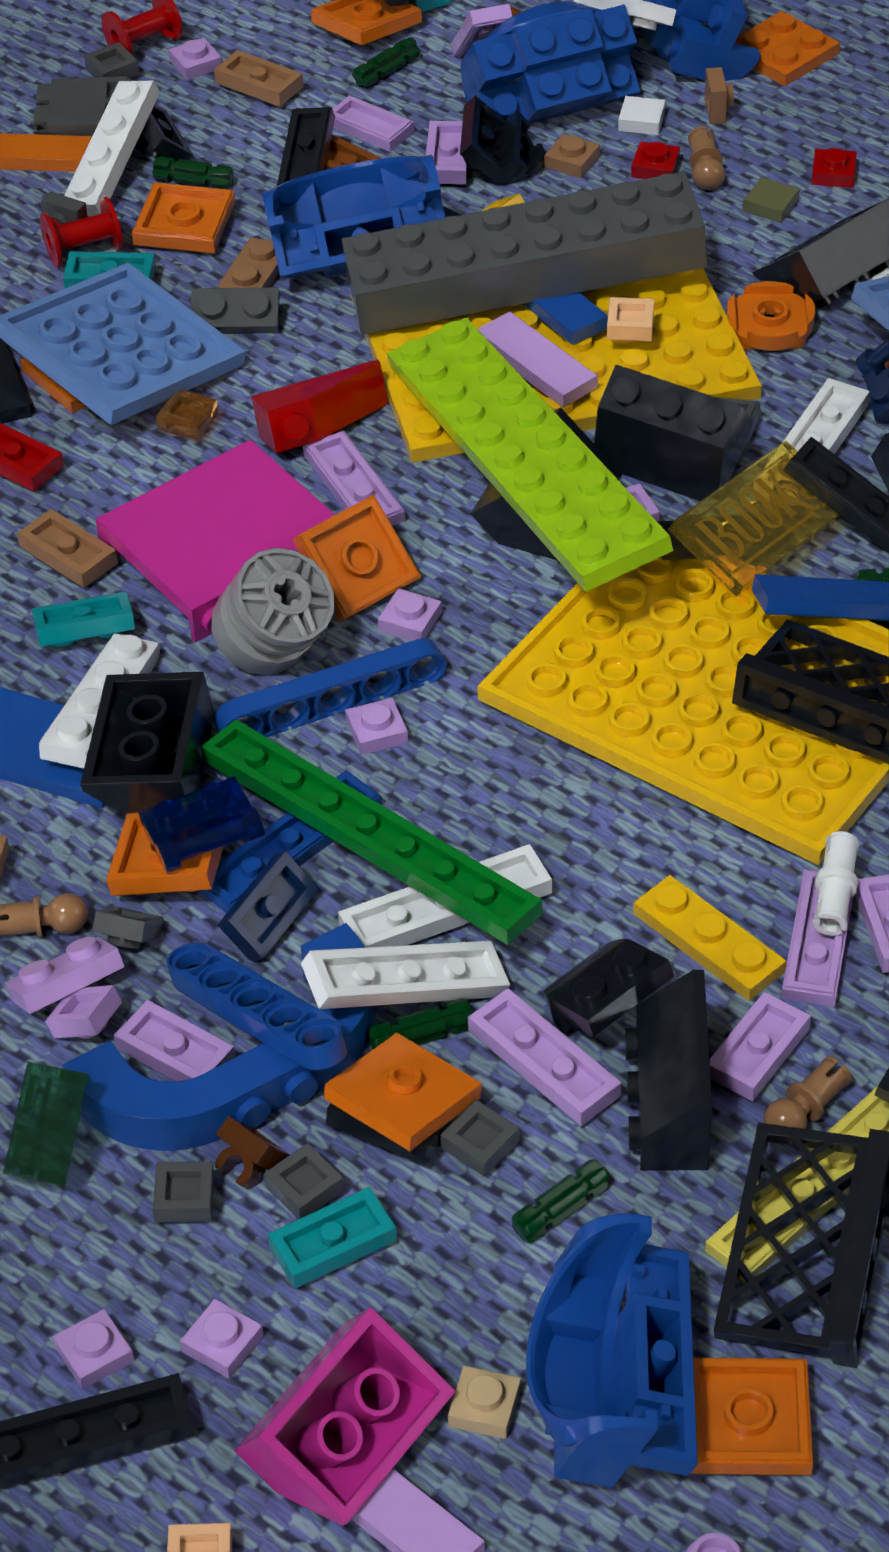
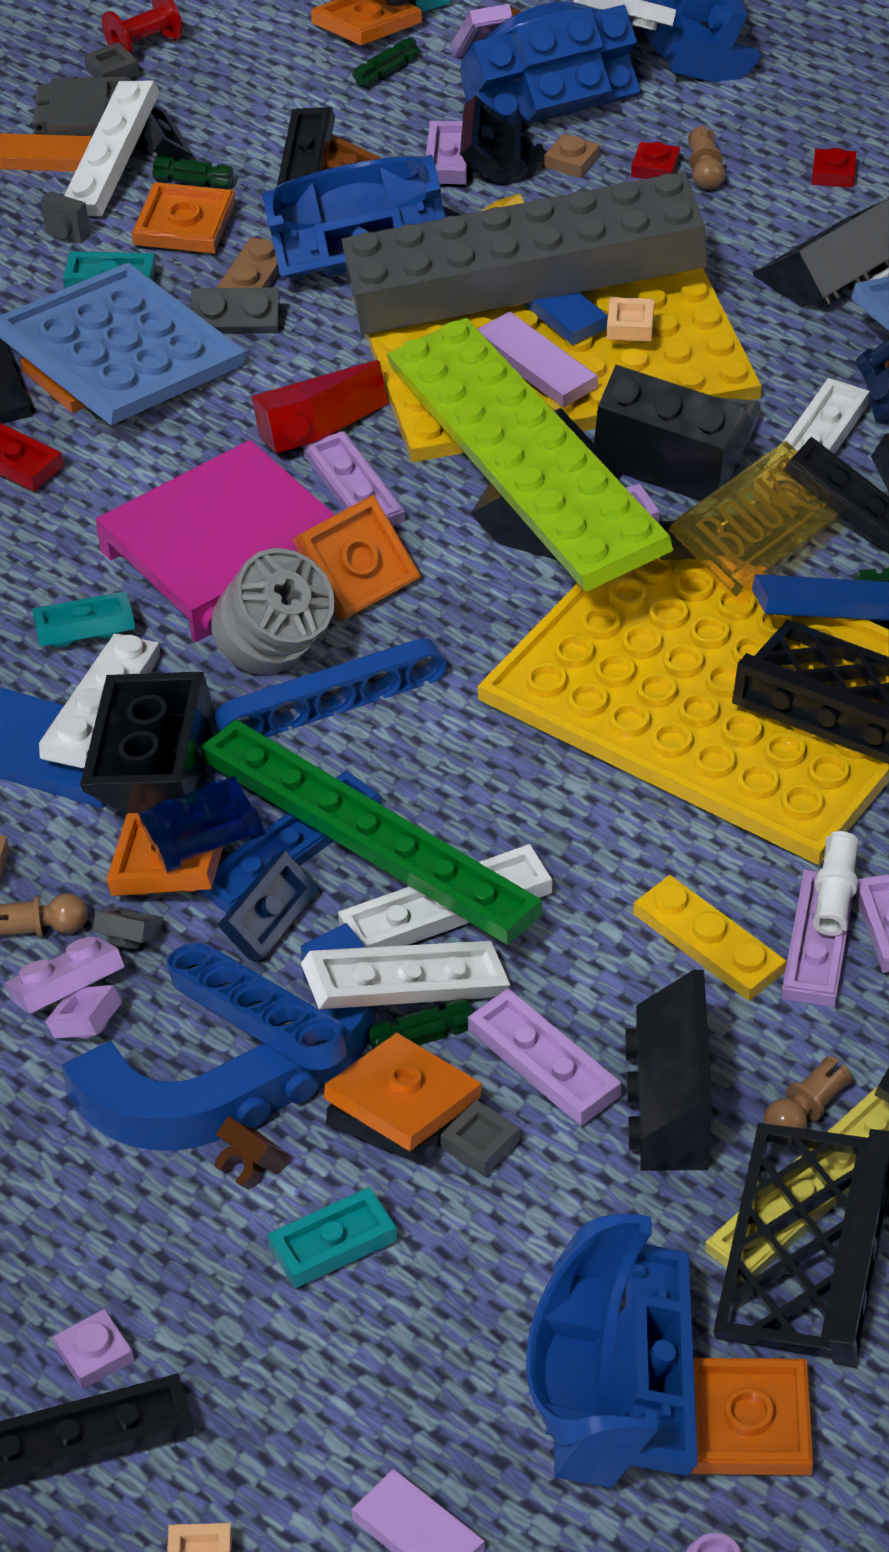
(46, 1123): clear green hinge -> none
(67, 548): medium nougat plate -> none
(83, 231): red piece -> none
(171, 1043): lavender plate -> none
(183, 1192): dark grey plate -> none
(187, 414): clear orange plate -> none
(194, 58): lavender plate -> none
(221, 1338): lavender plate -> none
(258, 78): medium nougat plate -> none
(304, 1181): dark grey plate -> none
(346, 1419): dark pink slope -> none
(371, 123): lavender tile -> none
(376, 726): lavender plate -> none
(409, 615): lavender plate -> none
(484, 1402): tan plate -> none
(560, 1201): dark green axle -> none
(606, 986): black slope -> none
(641, 115): white tile -> none
(717, 95): medium nougat plate -> none
(758, 1046): lavender plate -> none
(771, 200): olive tile -> none
(786, 330): orange plate -> none
(788, 47): orange plate -> none

